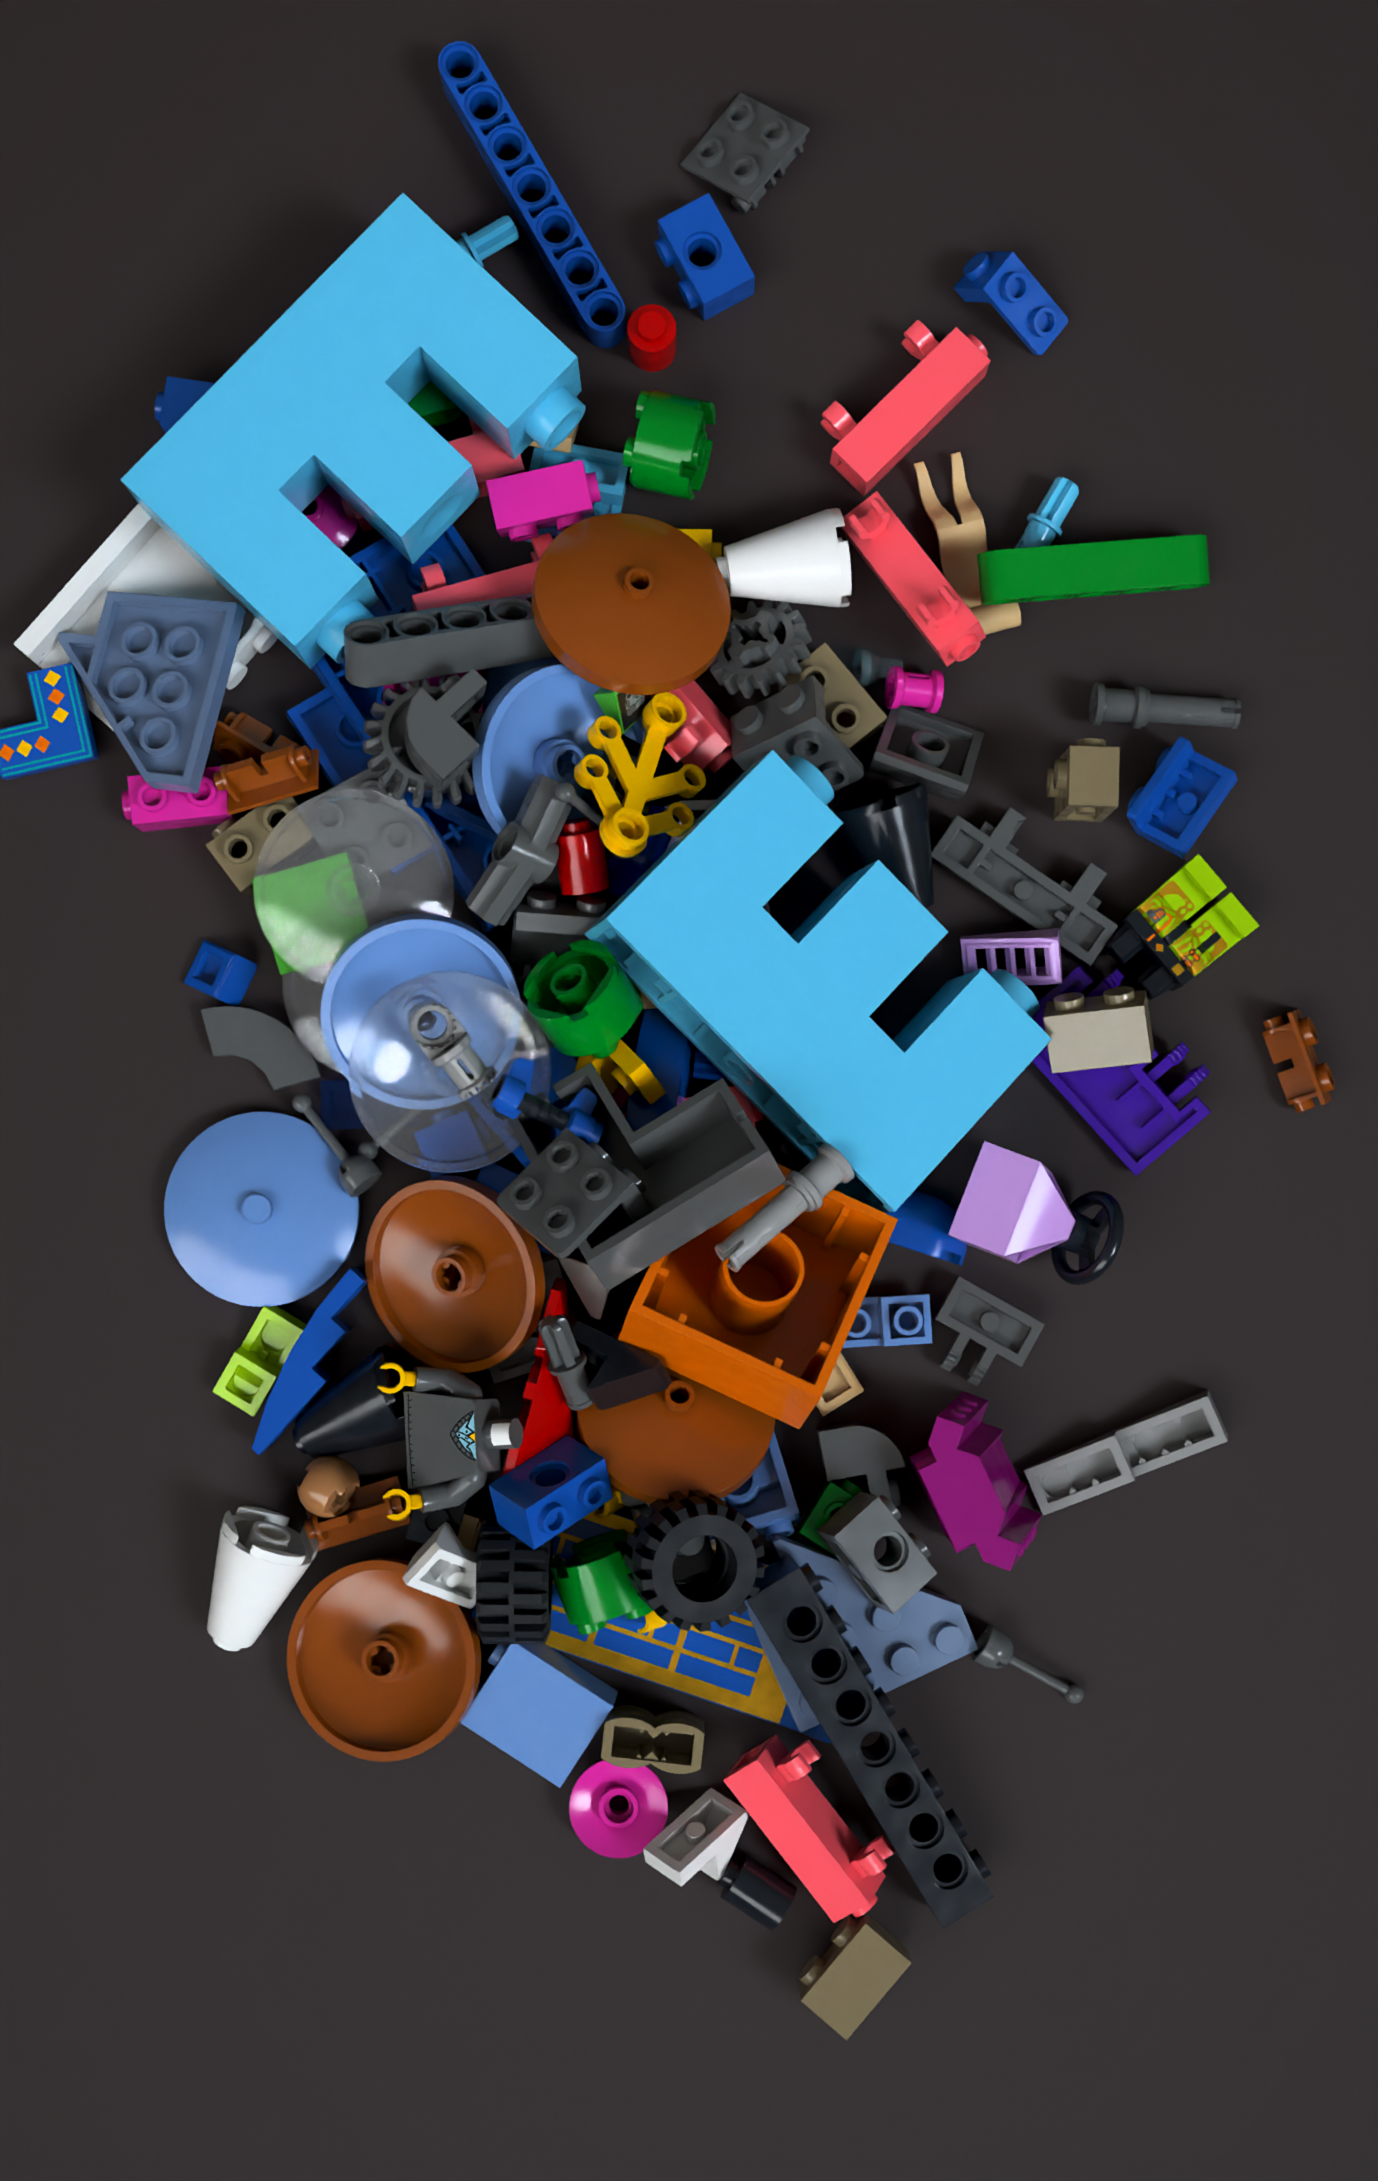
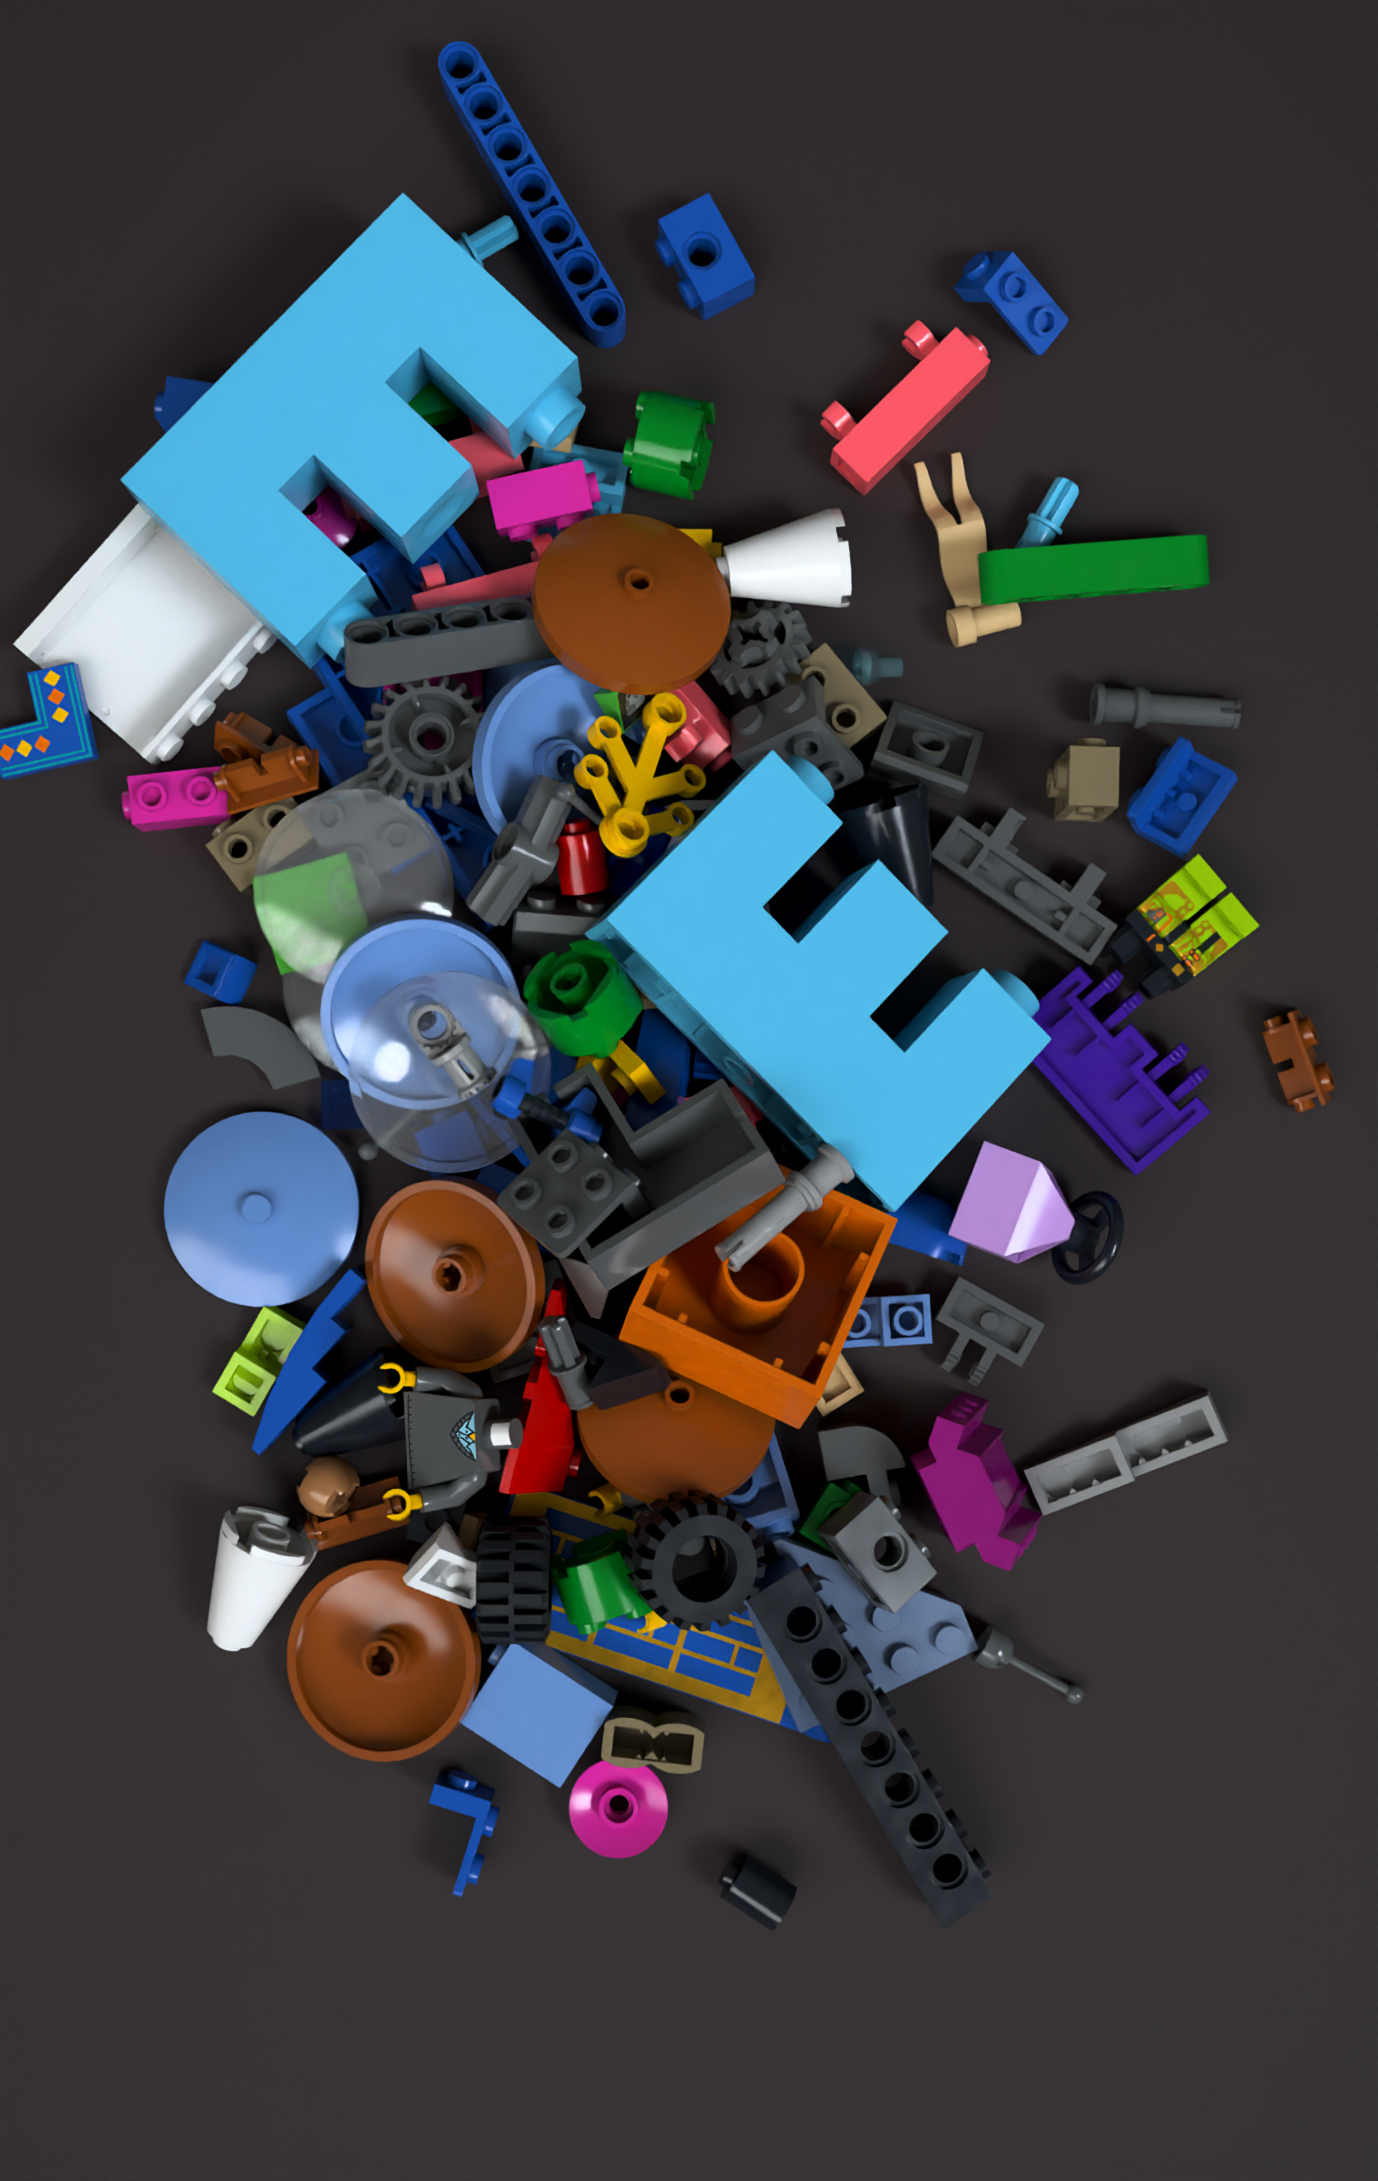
(160, 678): sand blue wing -> none
(356, 1171): dark grey hinge -> none
(433, 736): dark grey brick -> none
(463, 1795): none -> blue bracket
(551, 1491): blue brick -> none
(652, 337): red brick -> none
(698, 1839): white slope -> none
(747, 151): dark grey hinge -> none
(807, 1828): coral brick -> none
(852, 1973): dark tan brick -> none
(913, 580): coral brick -> none
(914, 689): dark pink bush -> none
(1031, 939): lavender slope -> none
(1098, 1030): brick -> none

